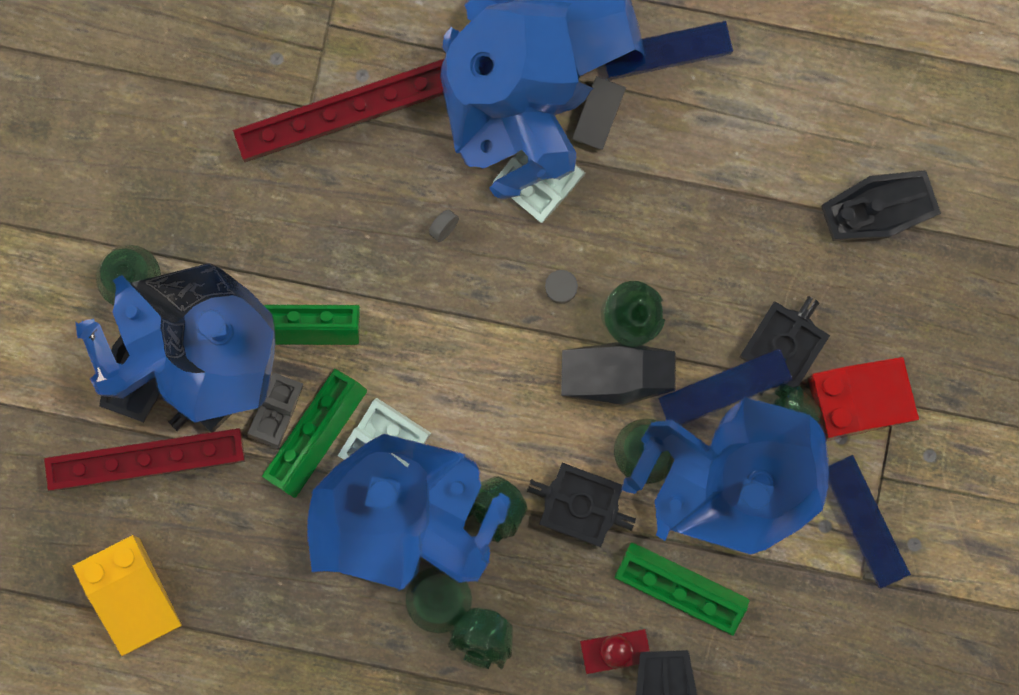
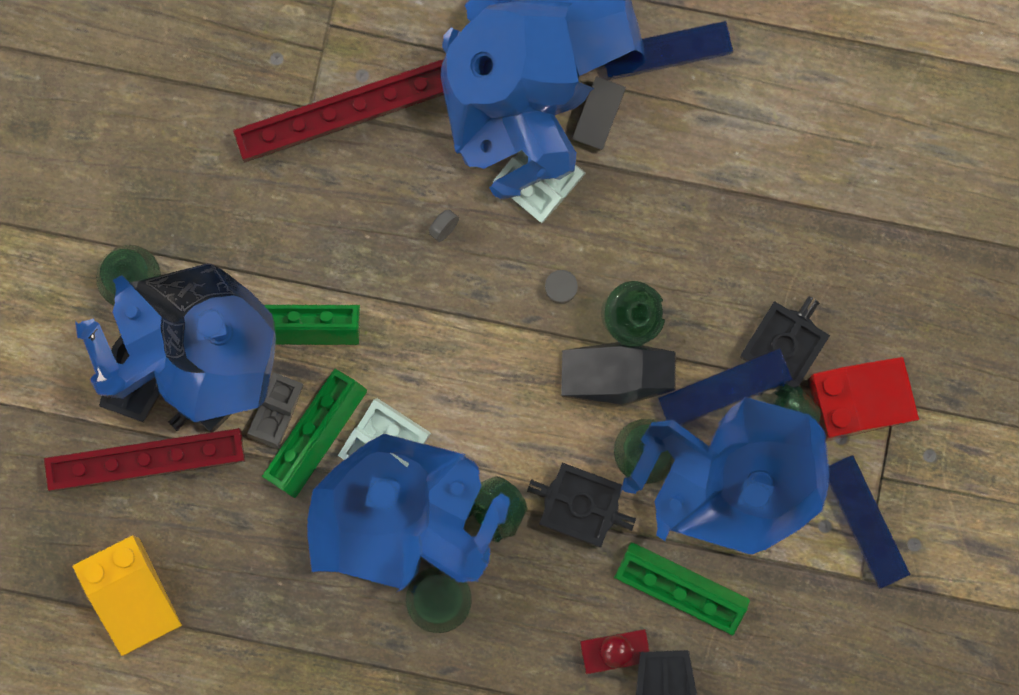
(483, 637): clear green cone -> none
(881, 206): black piece -> none

